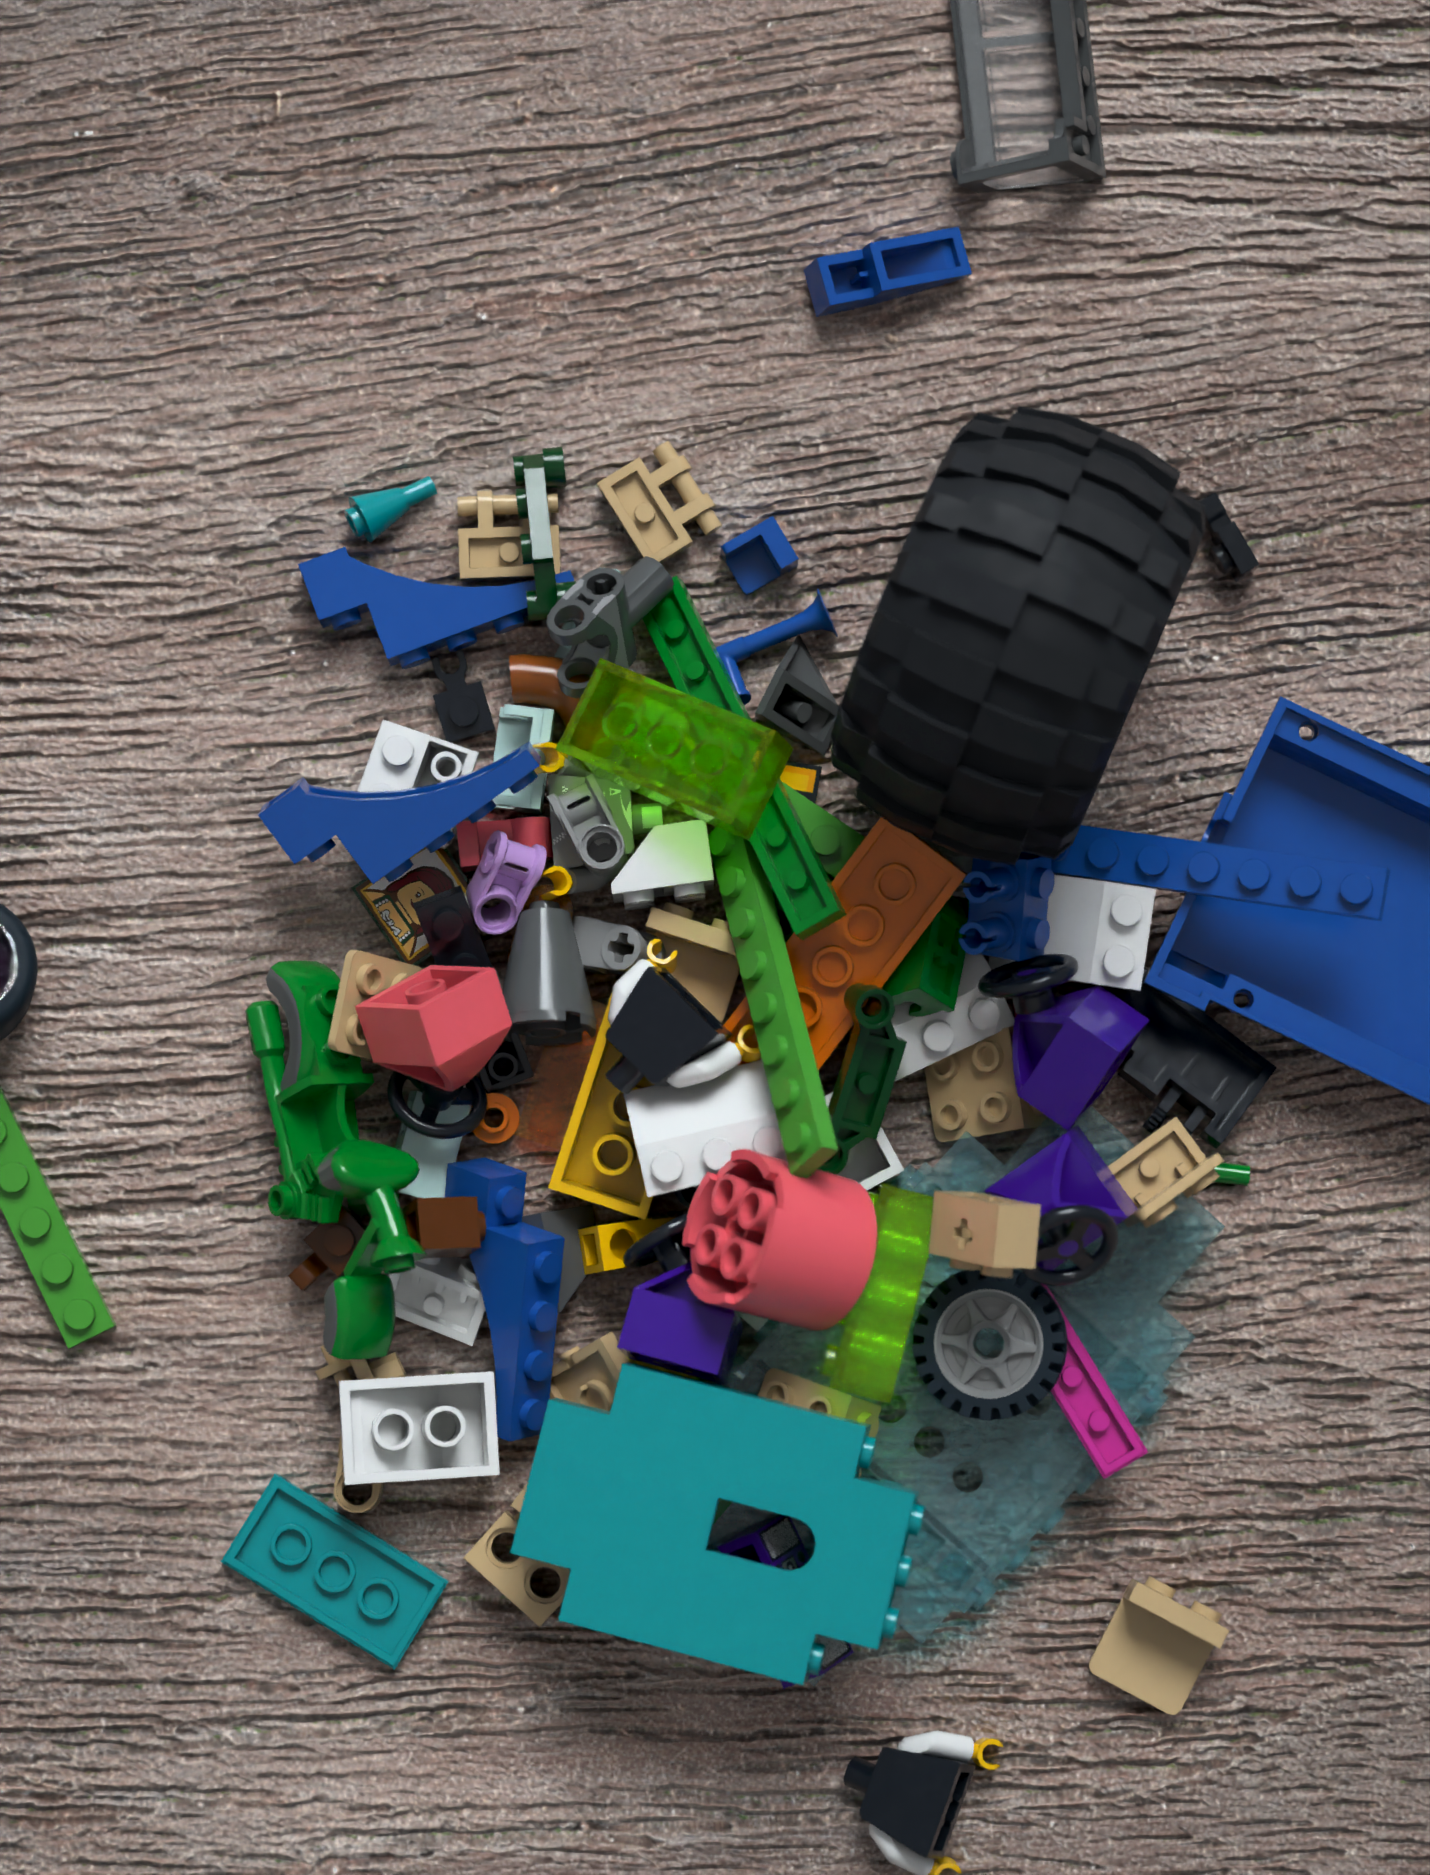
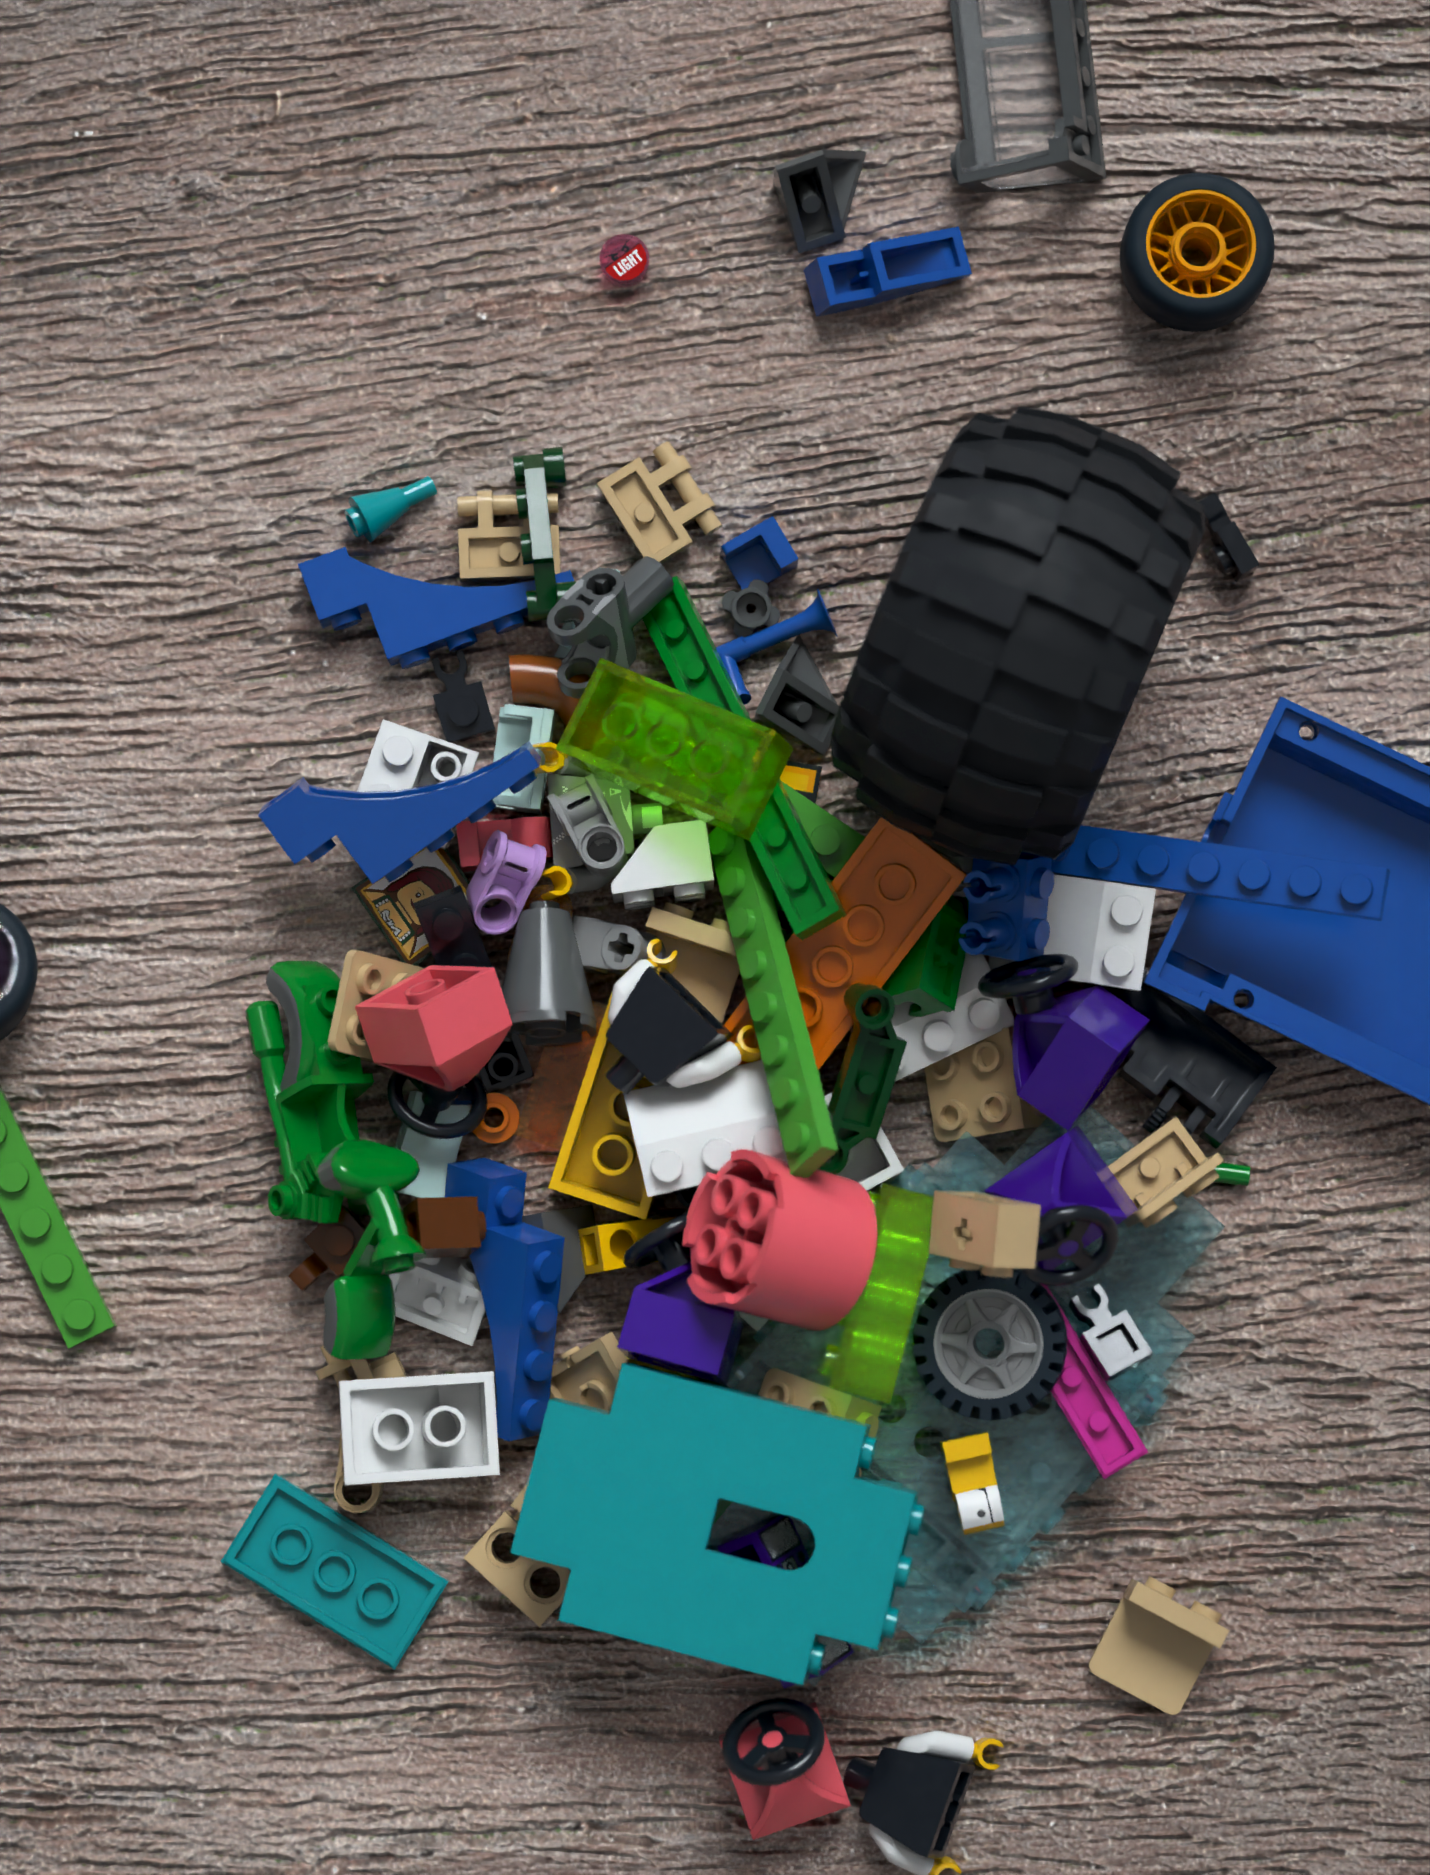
(624, 260): none -> tile
(747, 622): none -> dark grey plate
(782, 1765): none -> piece
(818, 194): none -> dark grey slope
(973, 1482): none -> yellow leg
(1112, 1340): none -> plate
(1206, 215): none -> wheel

